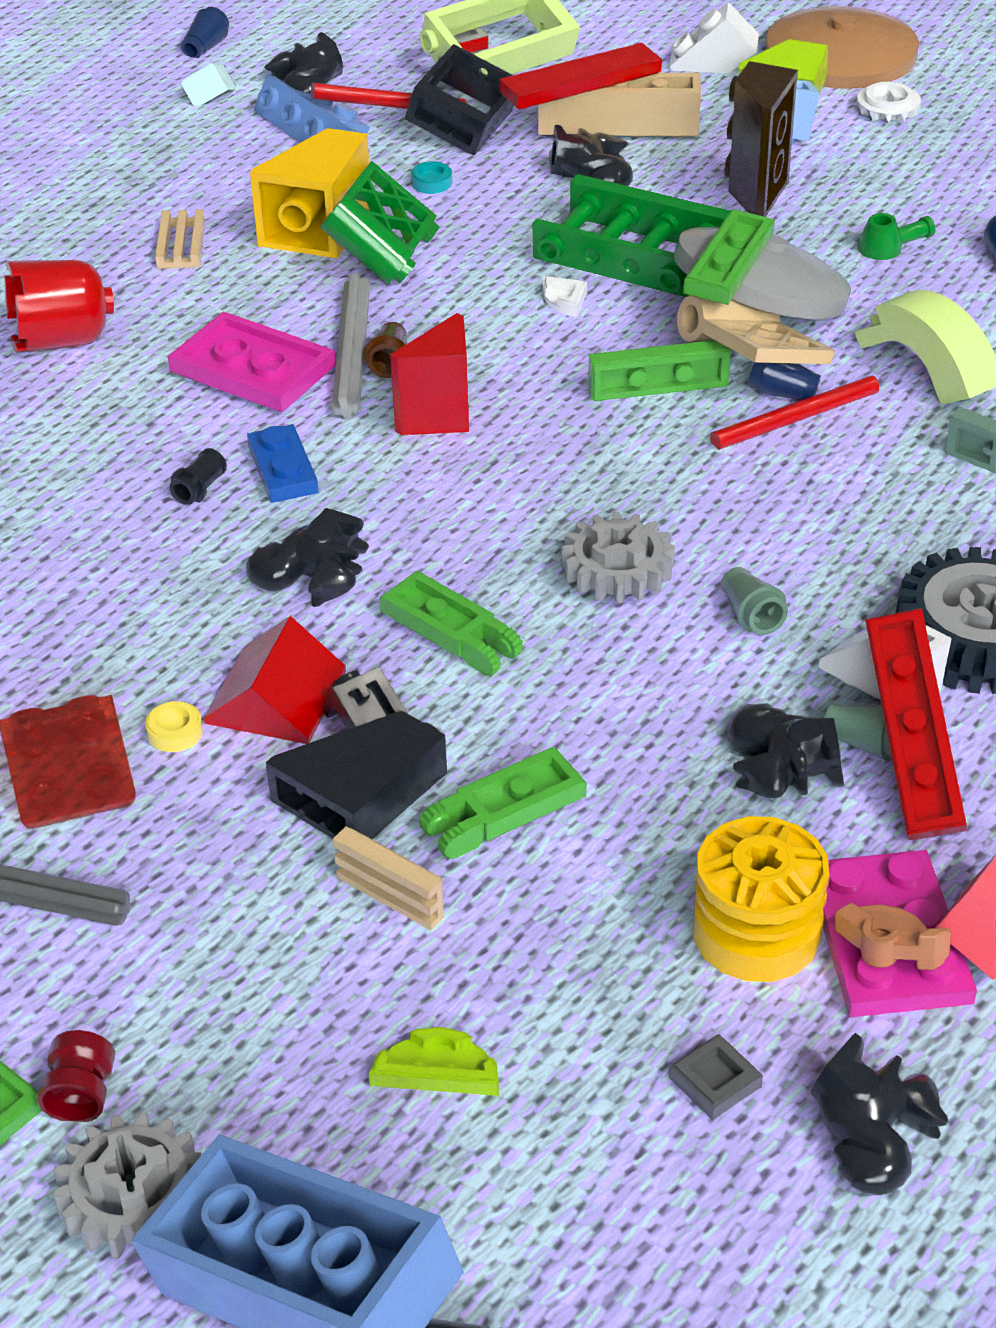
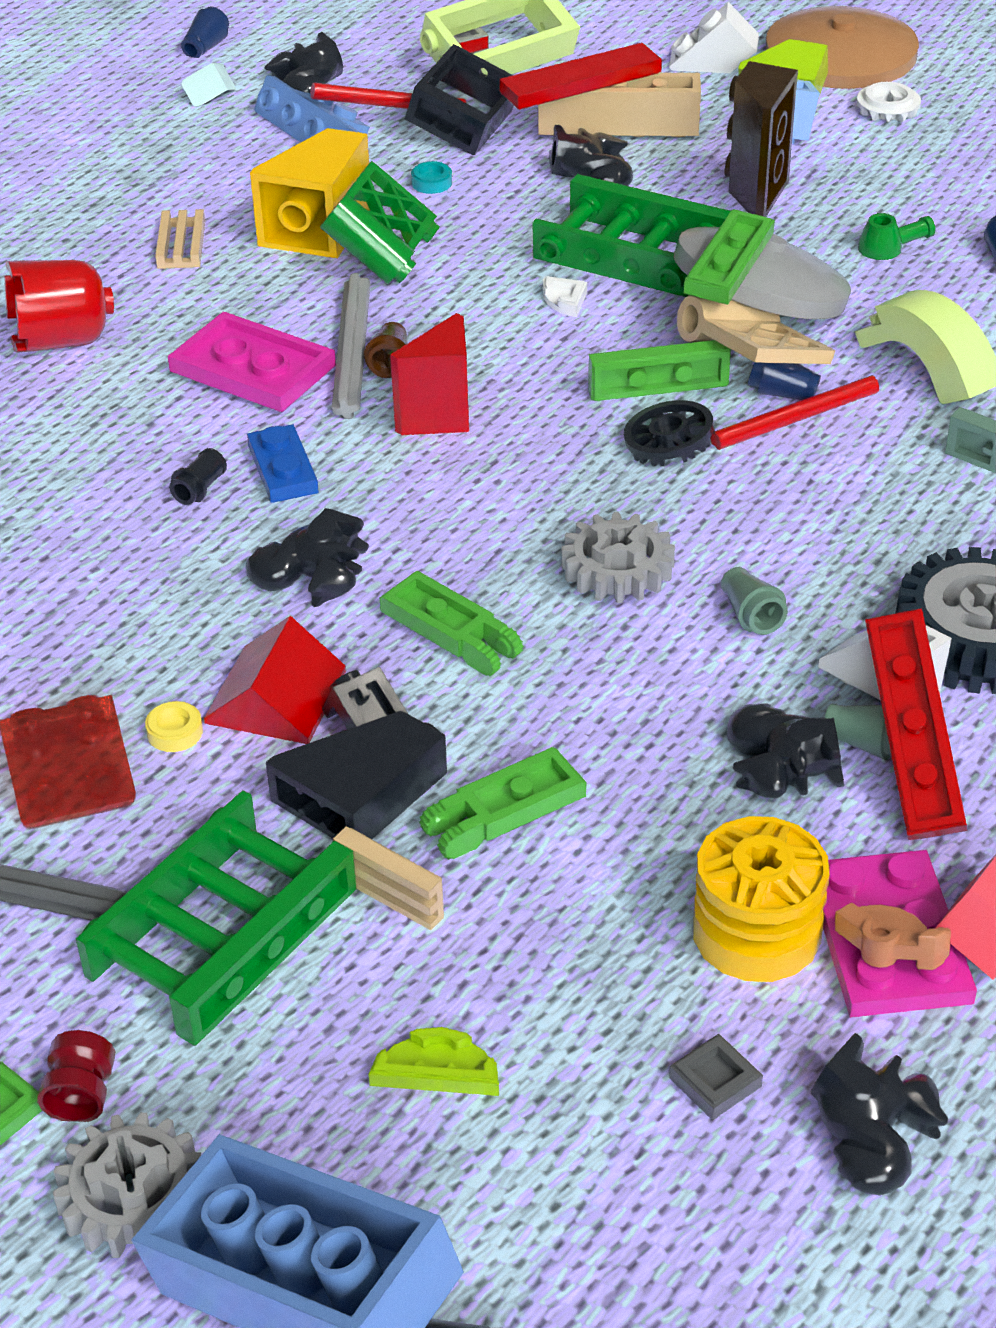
(236, 960): none -> green fence
(670, 433): none -> black wheel

